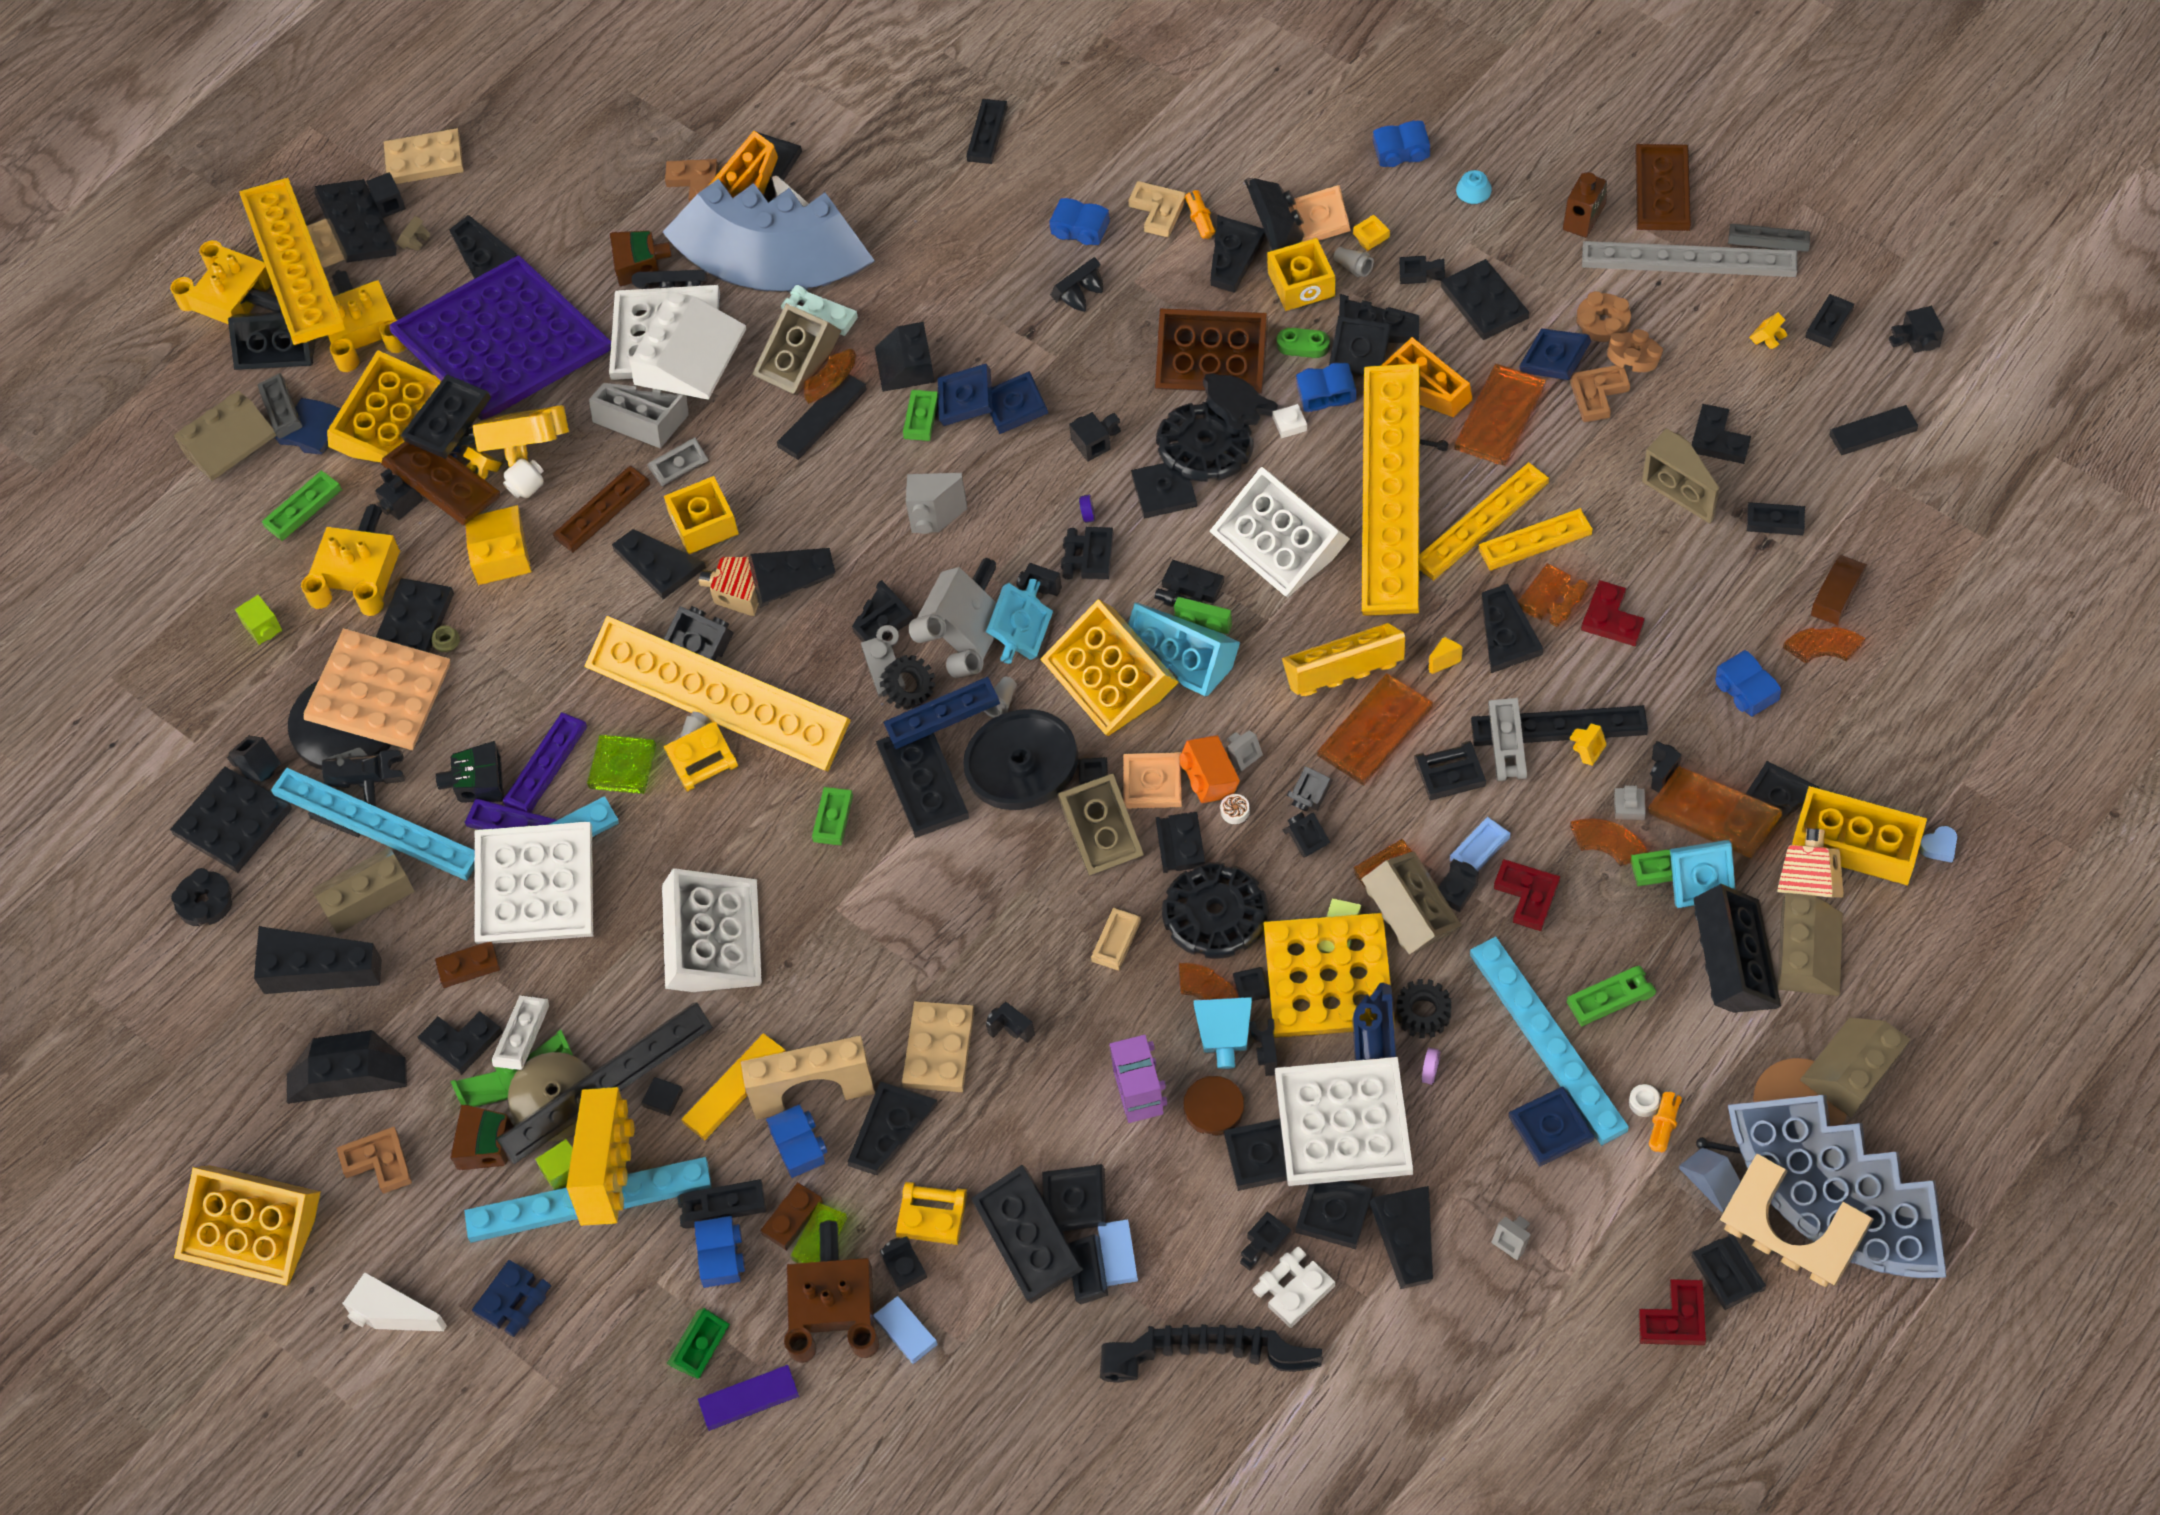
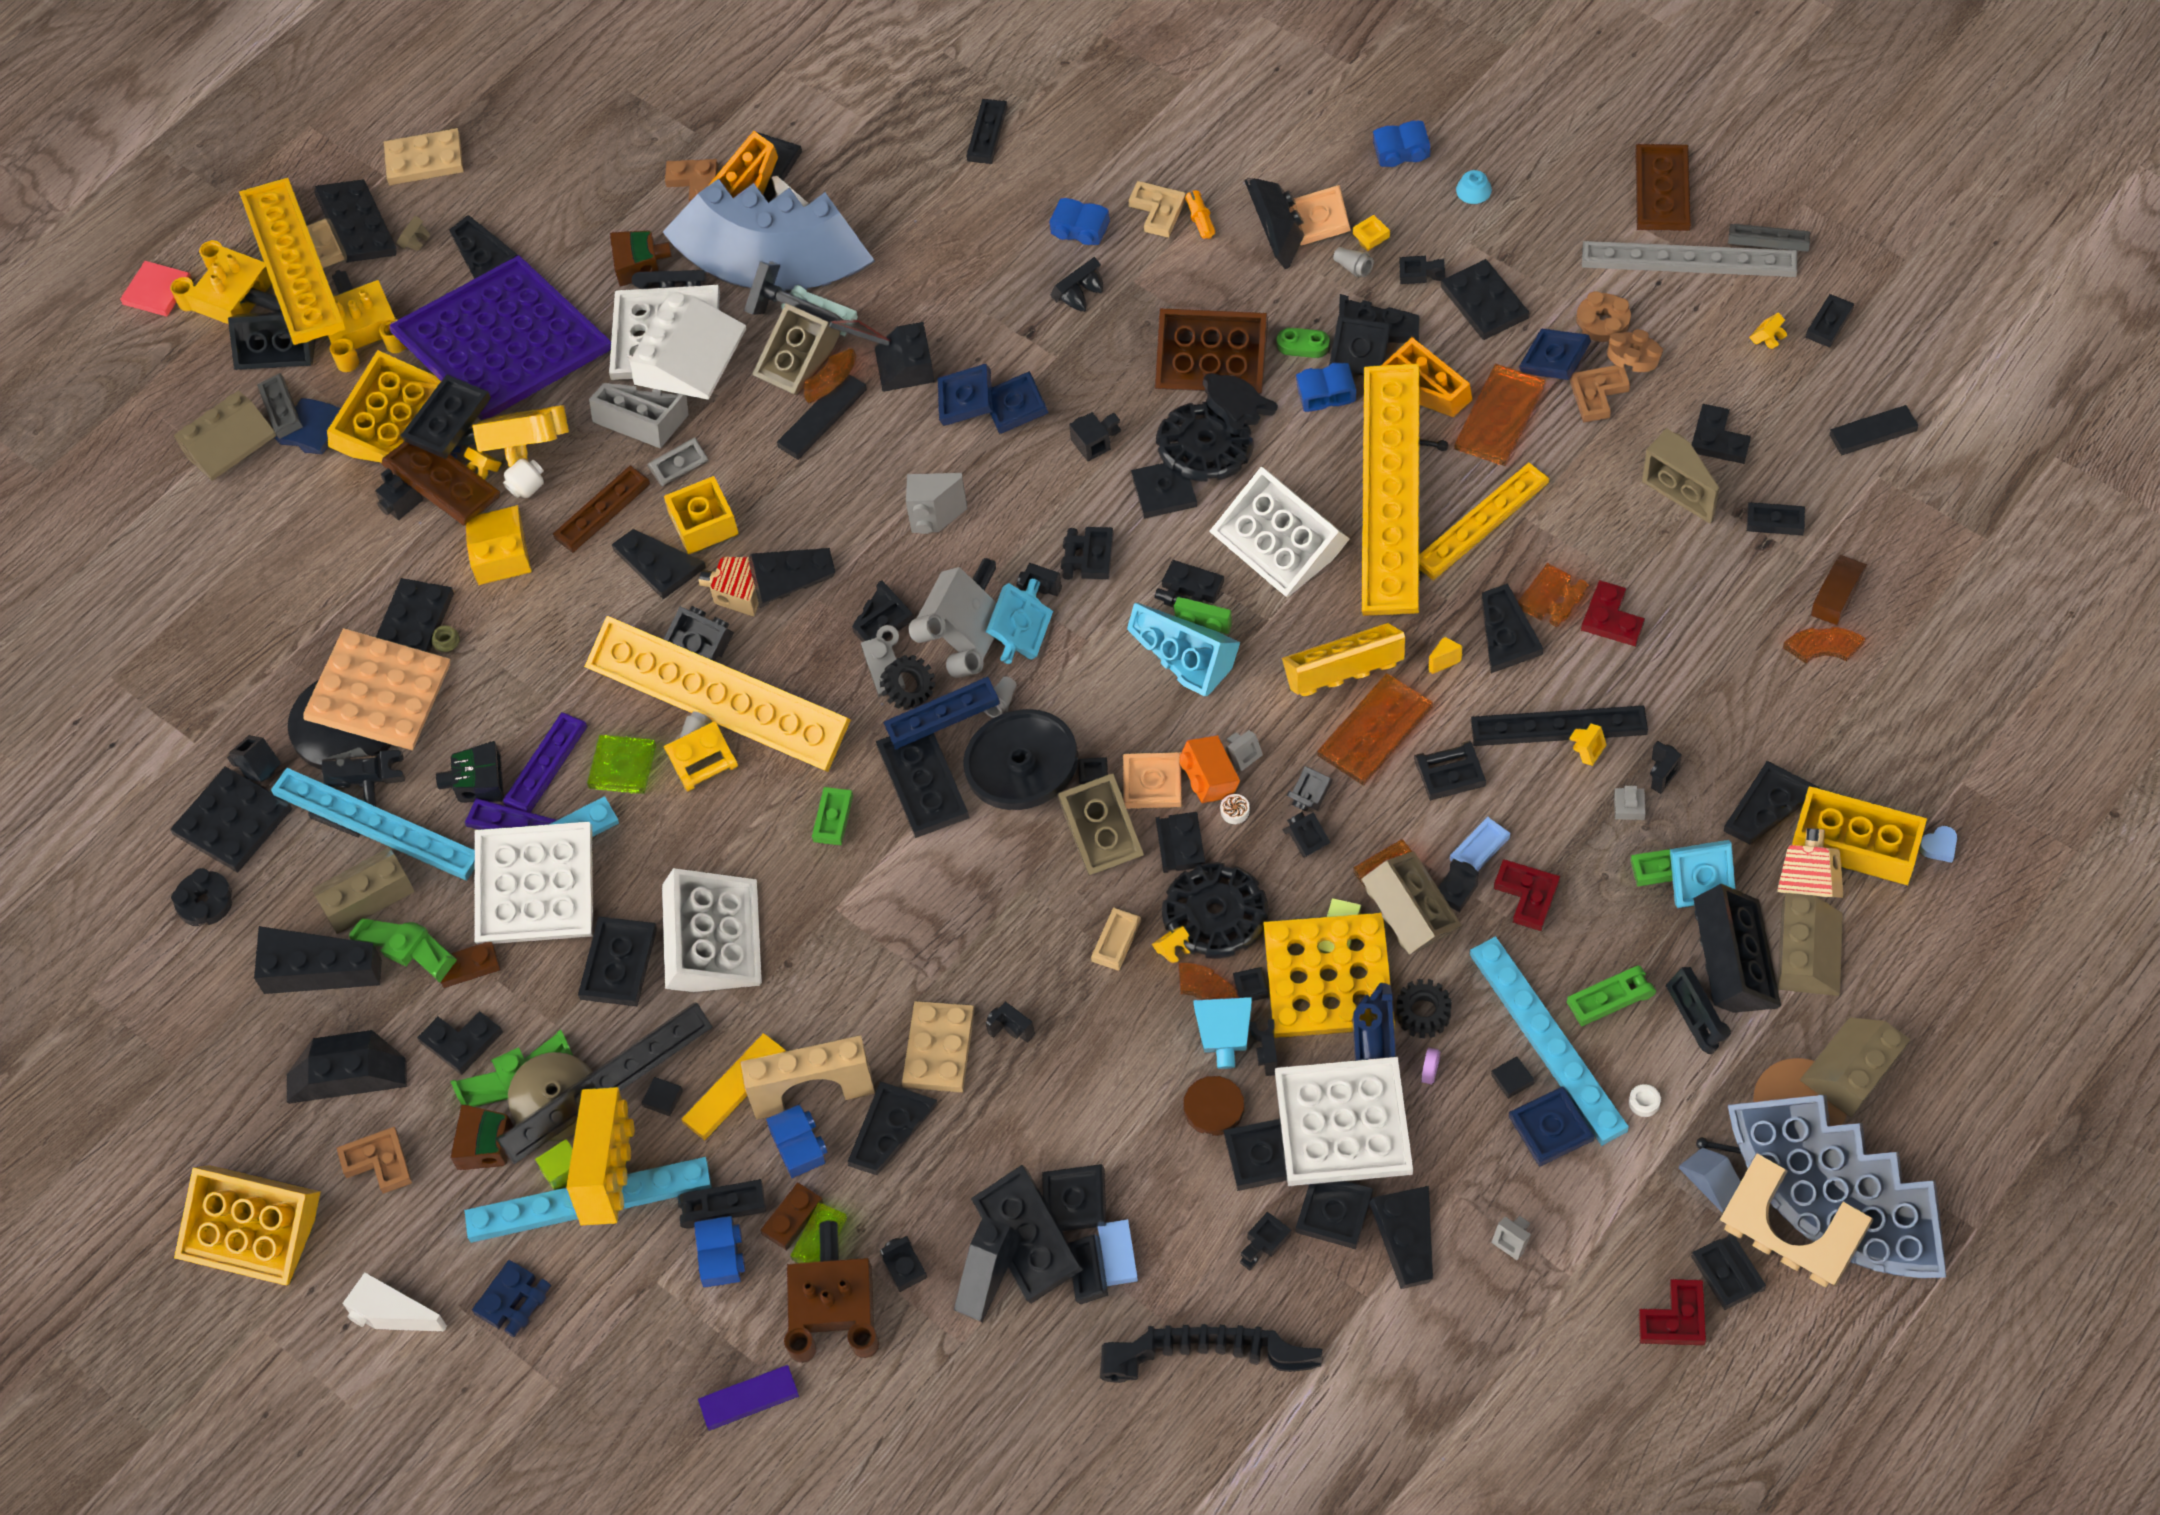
(151, 288): none -> coral tile
(258, 619): lime brick -> none
(301, 505): bright green plate -> none
(353, 562): yellow piece -> none
(386, 194): black brick -> none
(404, 943): none -> bright green plate
(520, 1032): white tile -> none
(617, 961): none -> black plate
(698, 1343): green slope -> none
(765, 290): none -> black piece
(905, 1330): light blue tile -> none
(920, 415): bright green plate -> none
(928, 1222): yellow plate -> none
(985, 1267): none -> black slope
(1087, 508): dark purple tile -> none
(1108, 668): yellow slope -> none
(1137, 1078): medium lavender container -> none
(1167, 943): none -> yellow tile
(1233, 252): black wing -> none
(1289, 421): white plate -> none
(1300, 1293): white plate -> none
(1301, 274): yellow brick -> none
(1507, 738): light grey plate -> none
(1512, 1077): none -> black tile
(1535, 539): yellow tile -> none
(1587, 194): reddish brown torso -> none
(1607, 837): clear orange tile -> none
(1664, 1122): light orange axle -> none
(1697, 1010): none -> black plate
(1714, 811): clear orange tile -> none
(1747, 683): blue brick -> none
(1920, 329): black brick -> none

